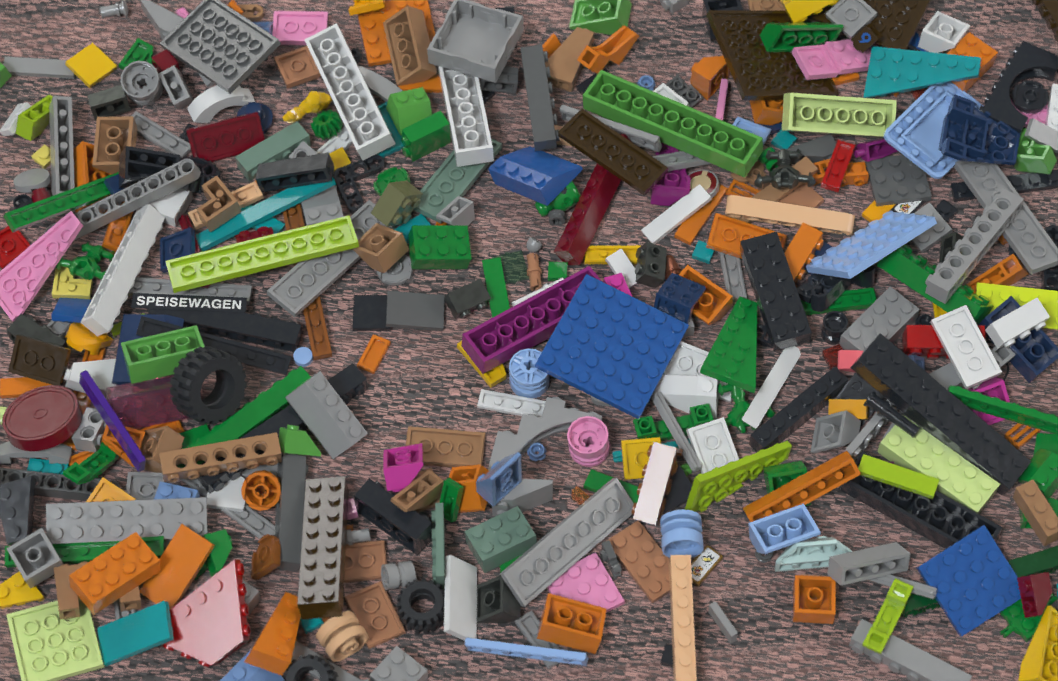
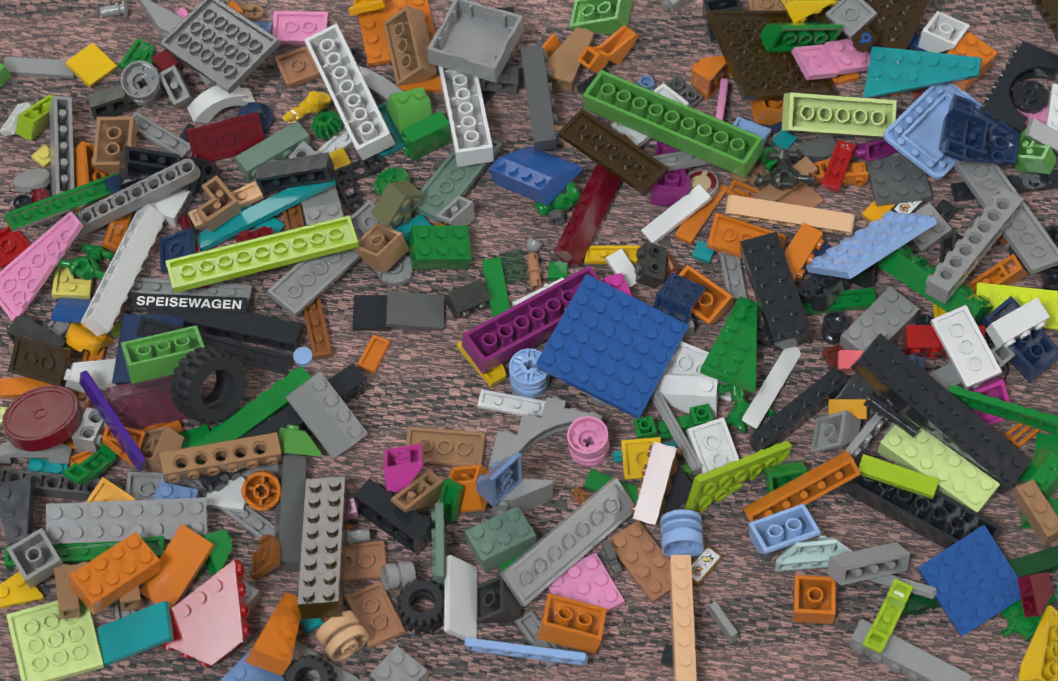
(536, 447): medium blue plate -> none
(636, 136): light grey tile -> none

